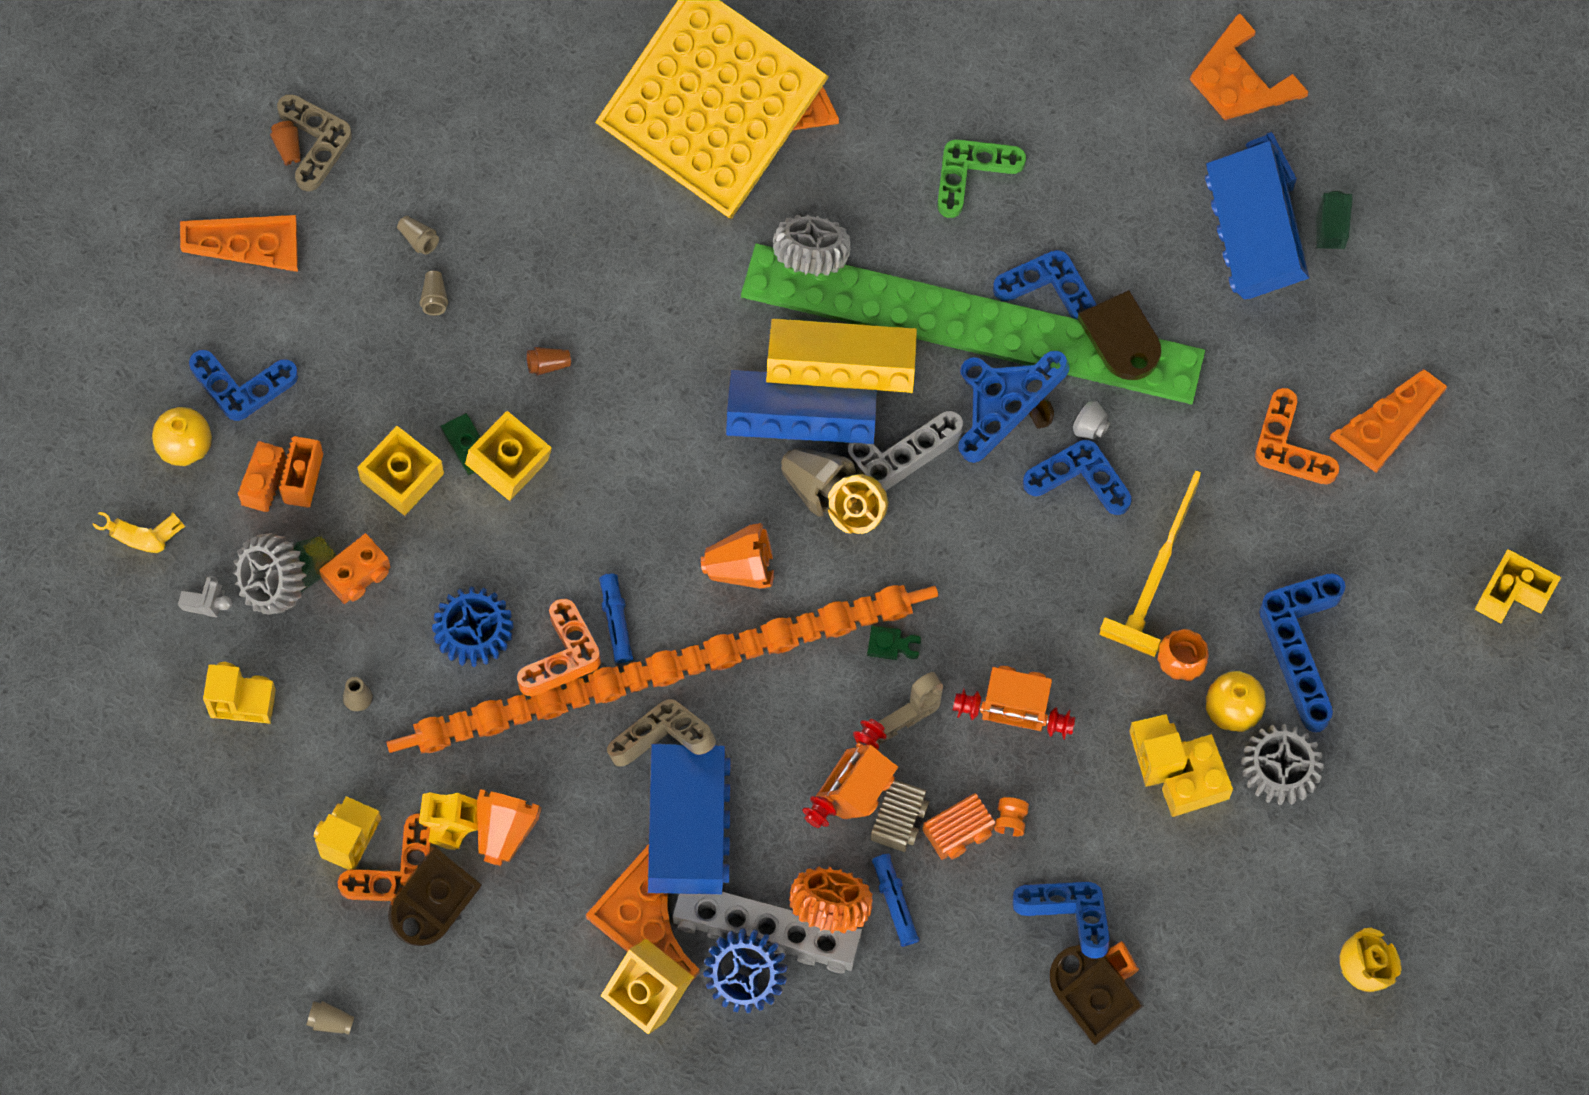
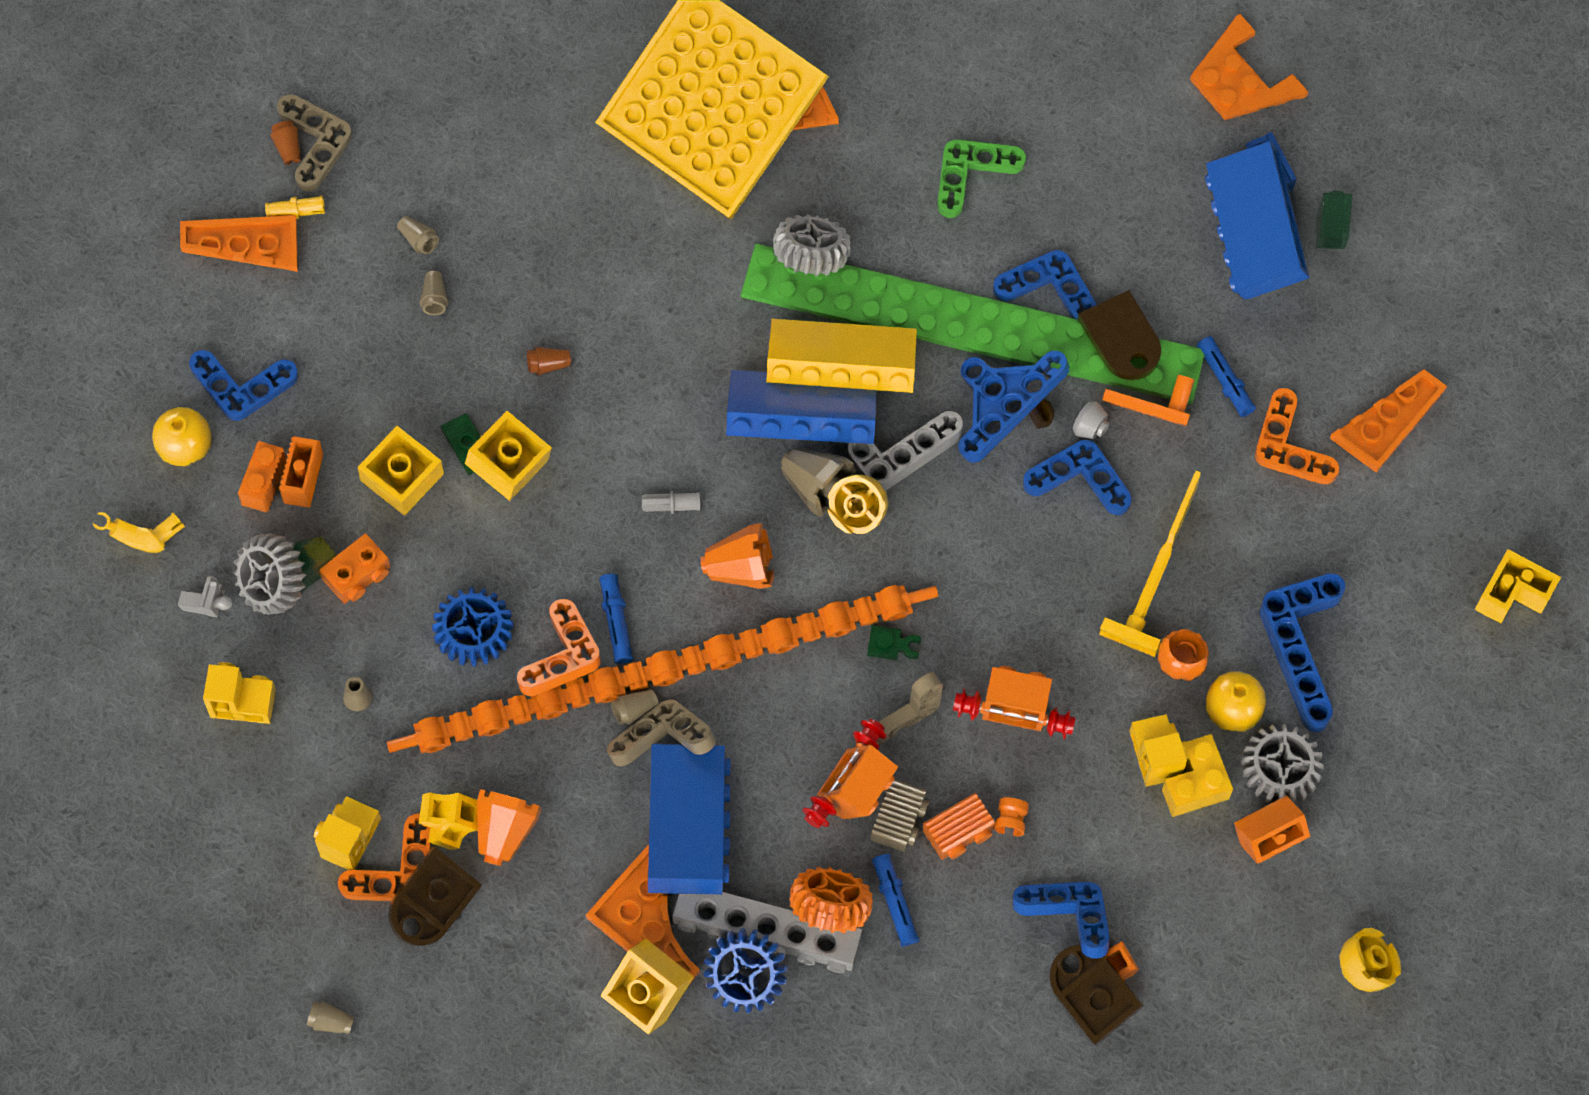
(296, 207): none -> yellow pin
(633, 706): none -> dark tan cone
(671, 502): none -> light grey axle
(1173, 413): none -> orange piece
(1241, 401): none -> blue pin
(1272, 827): none -> orange brick

